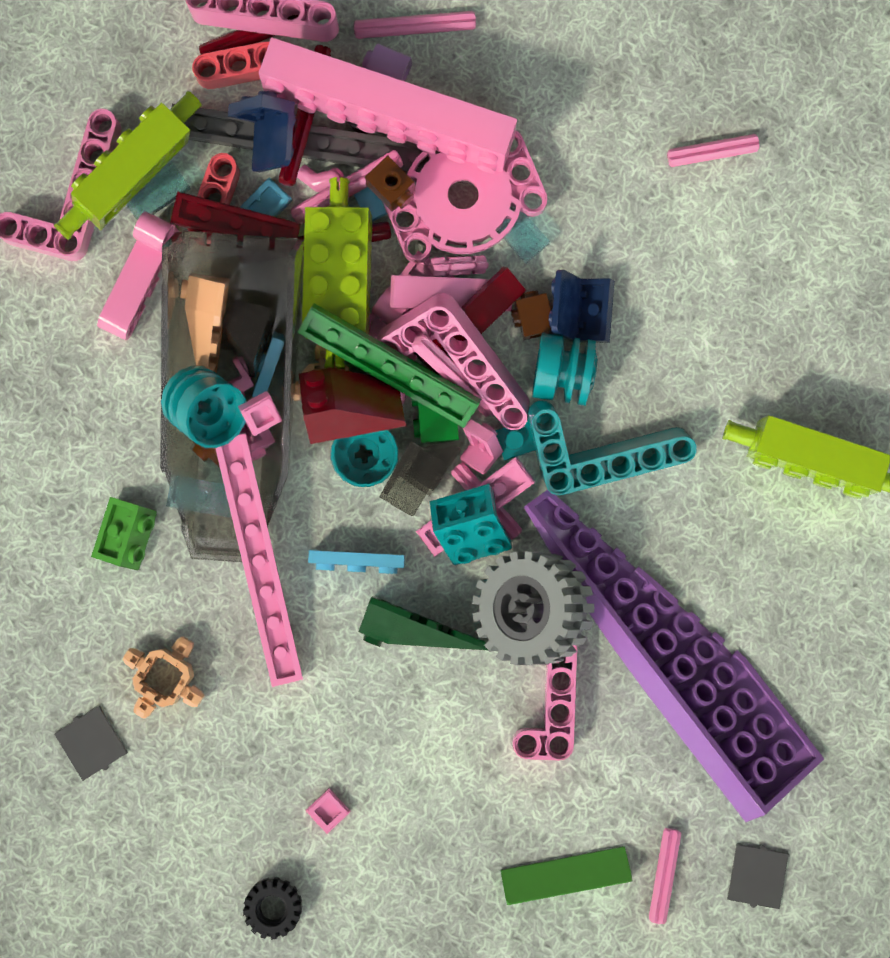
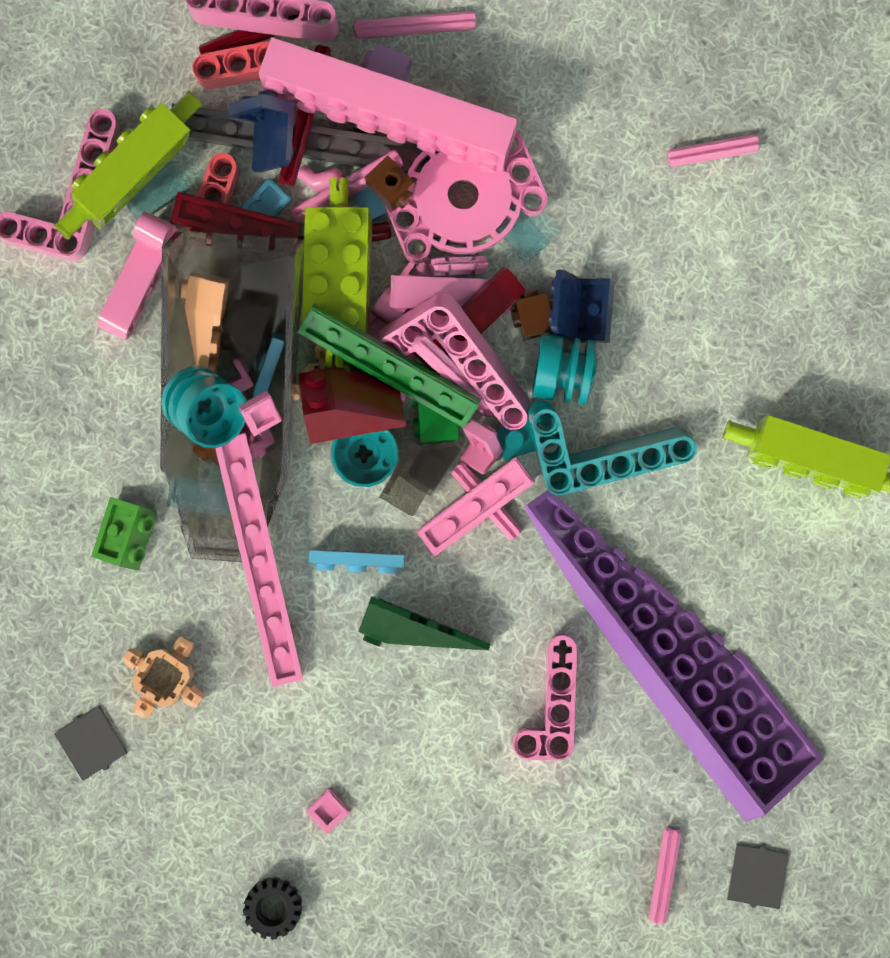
(469, 525): teal bracket -> none
(551, 625): light grey wheel -> none
(566, 875): bright green slope -> none

